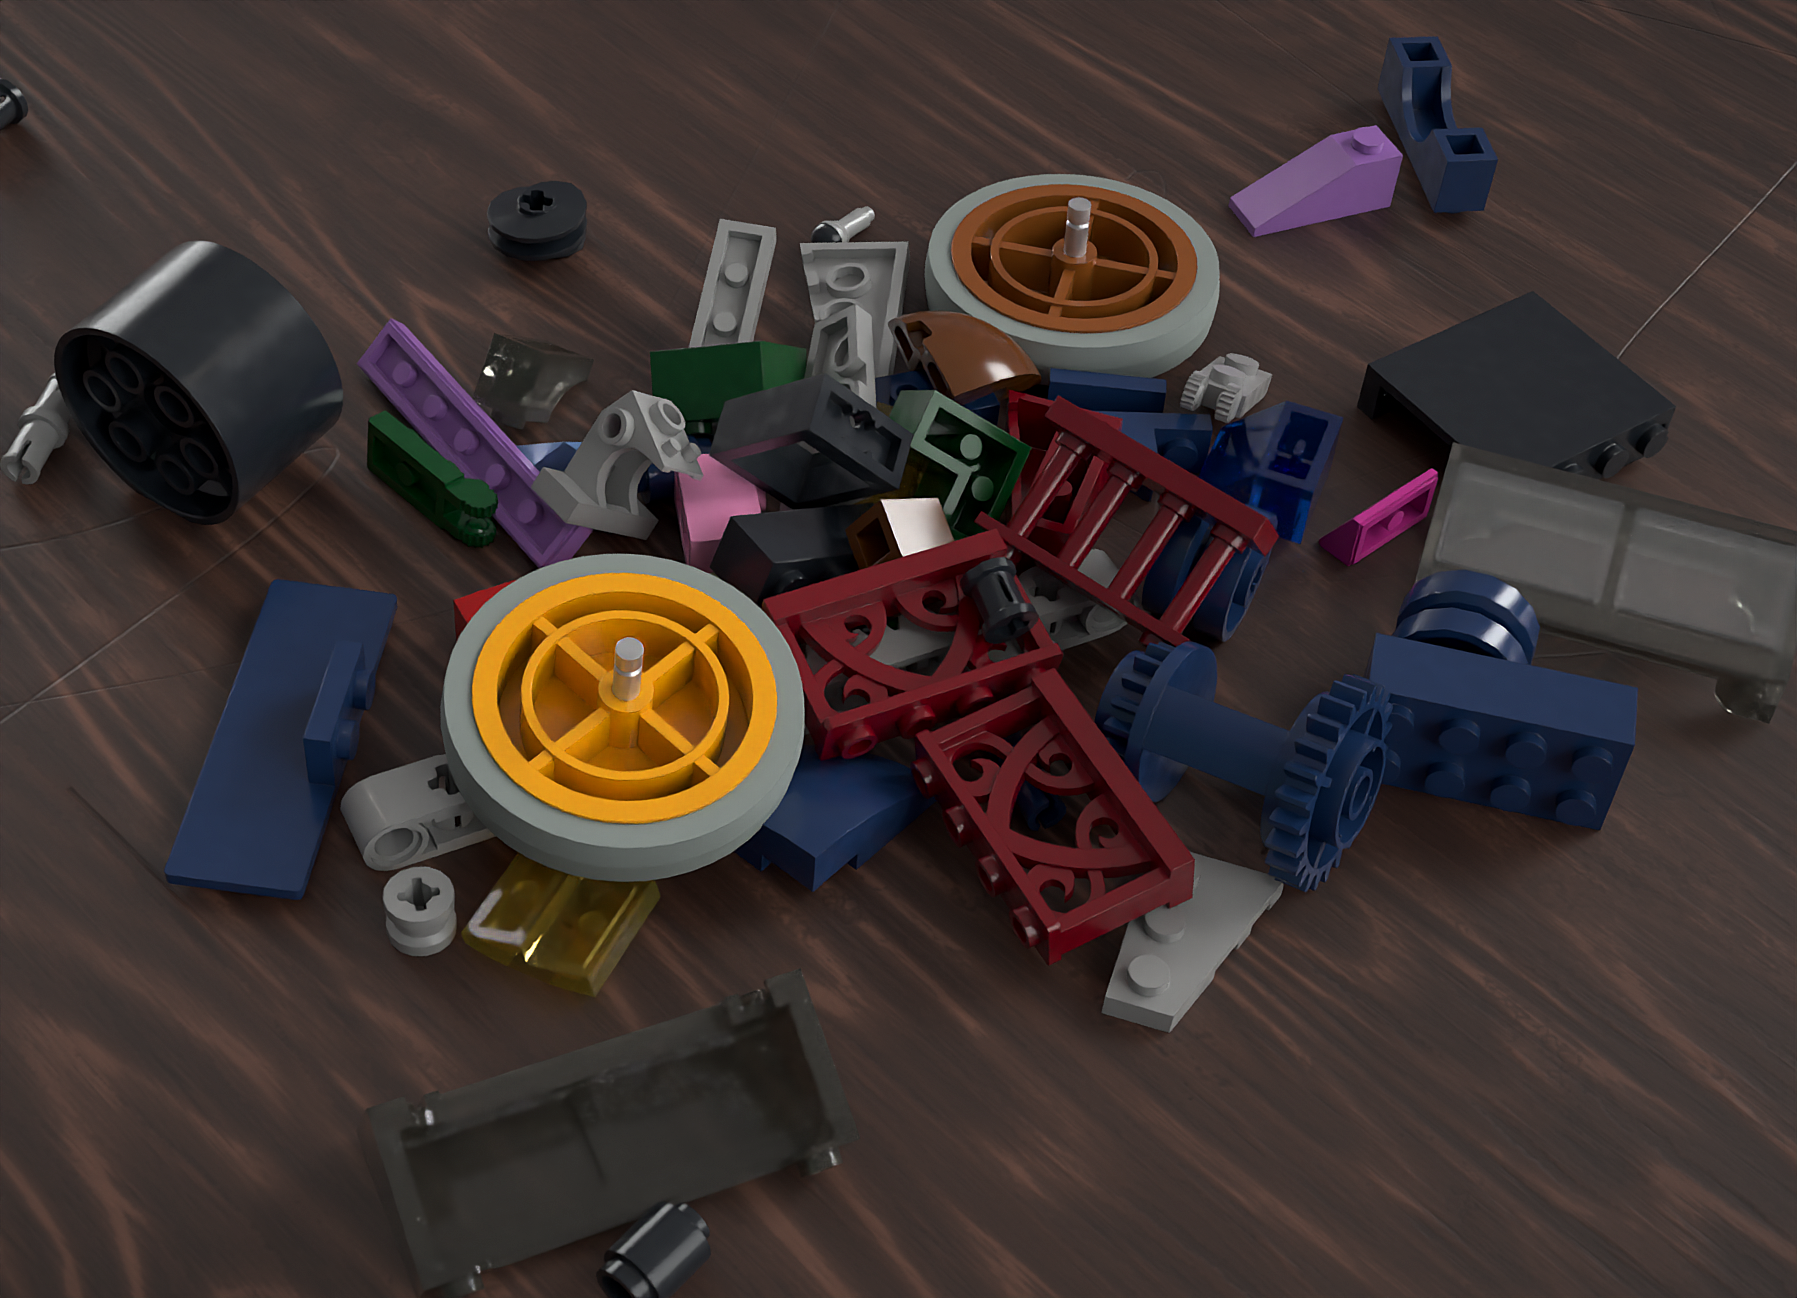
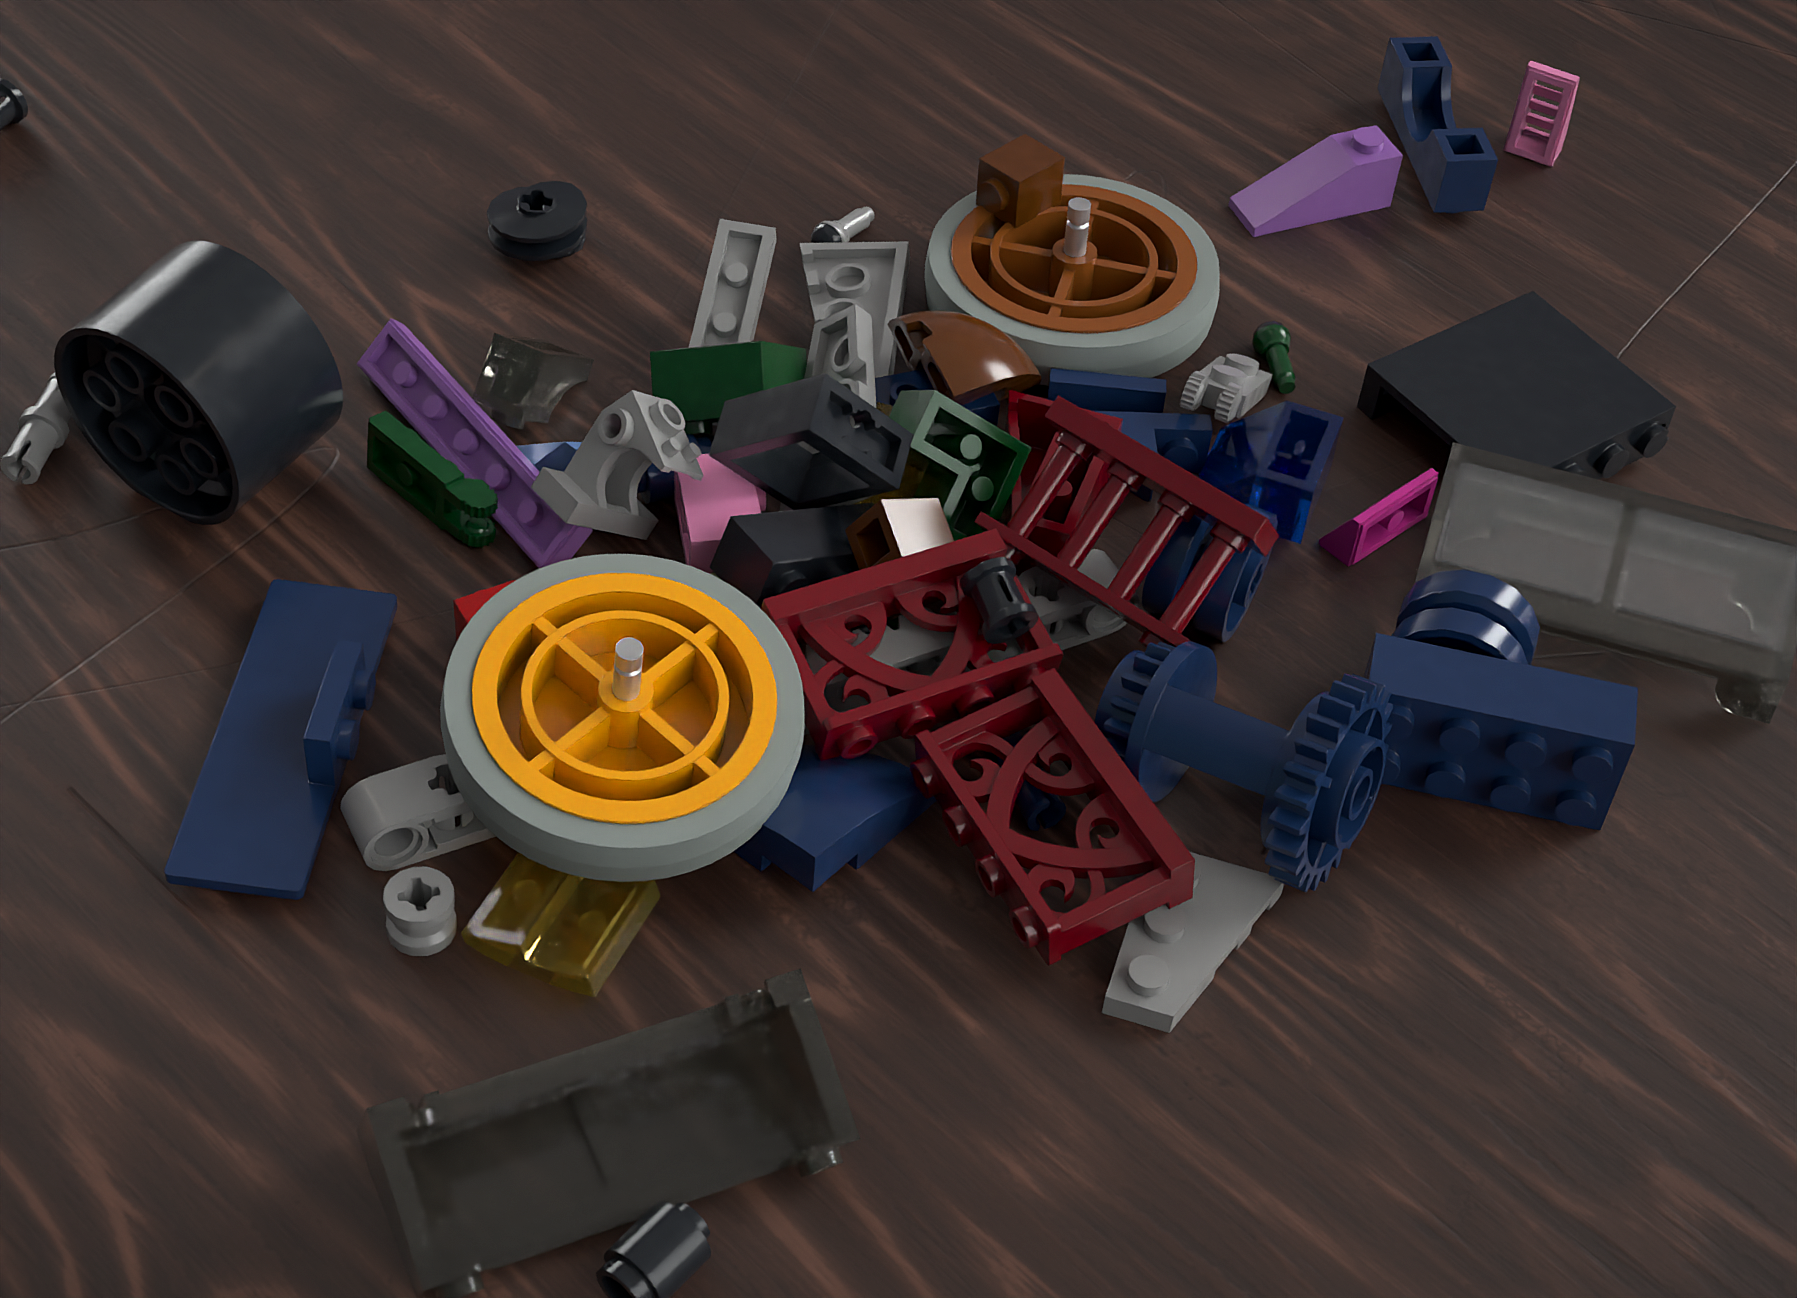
(1020, 180): none -> reddish brown brick
(1272, 343): none -> dark green piece
(1532, 142): none -> bright pink slope

